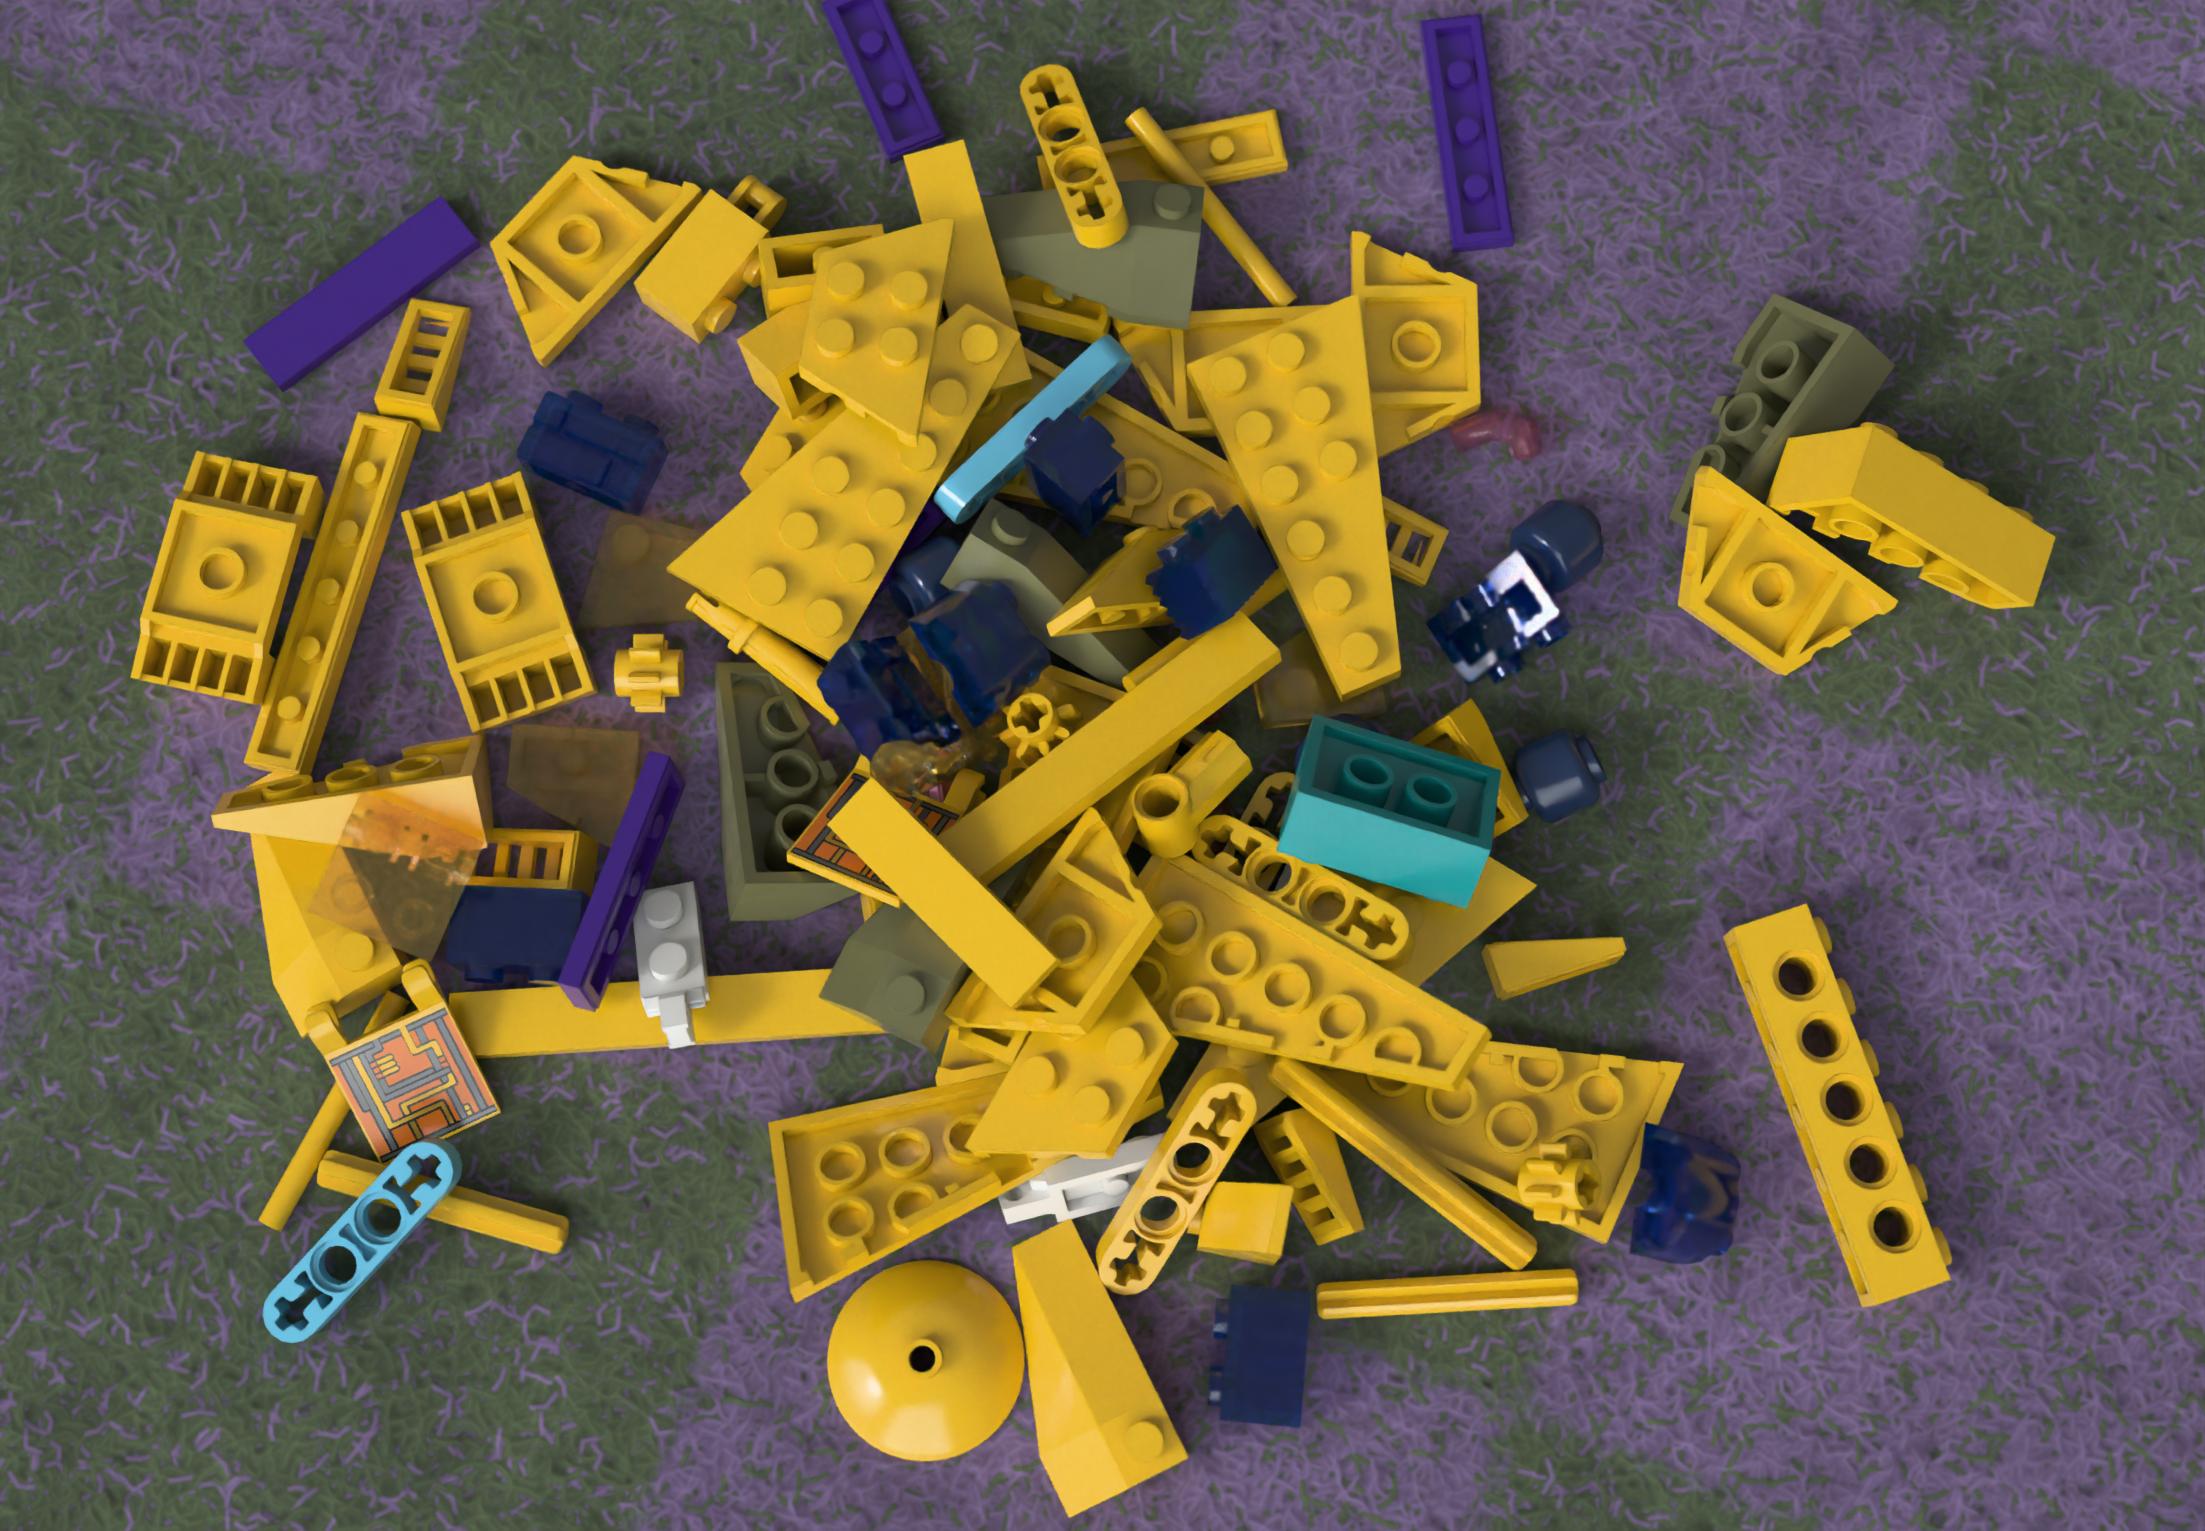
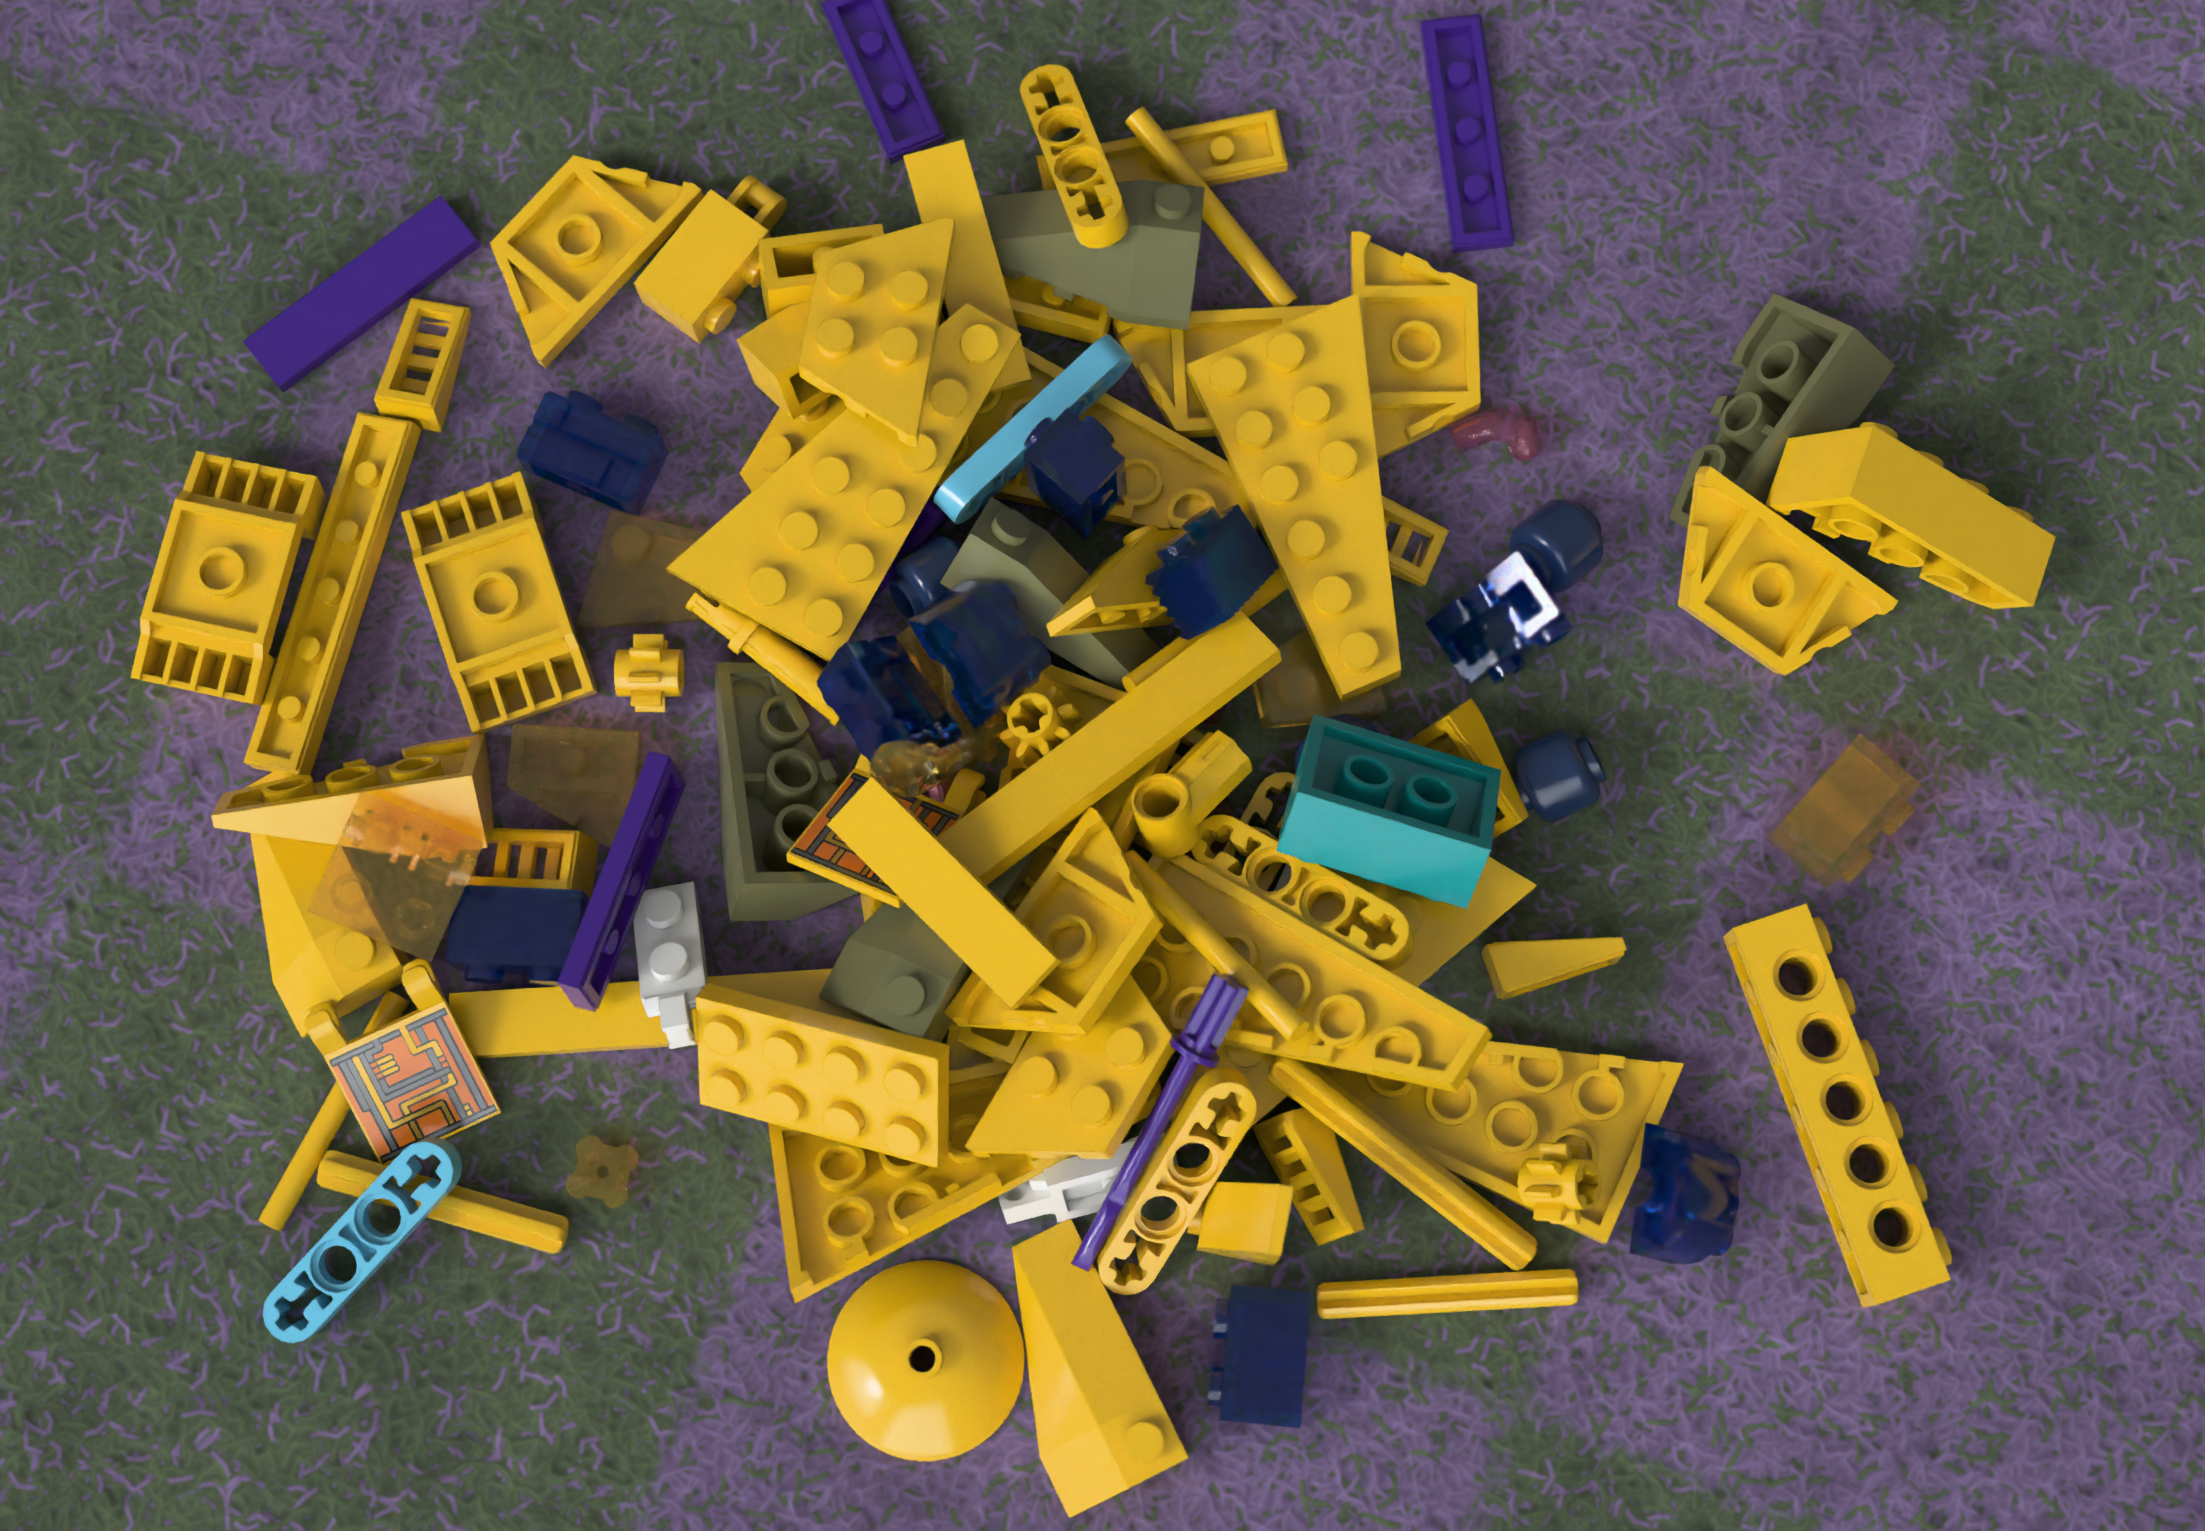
(611, 1188): none -> clear yellow plate
(823, 1074): none -> yellow plate
(1197, 1046): none -> dark purple piece
(1218, 950): none -> yellow bar
(1844, 812): none -> clear yellow brick

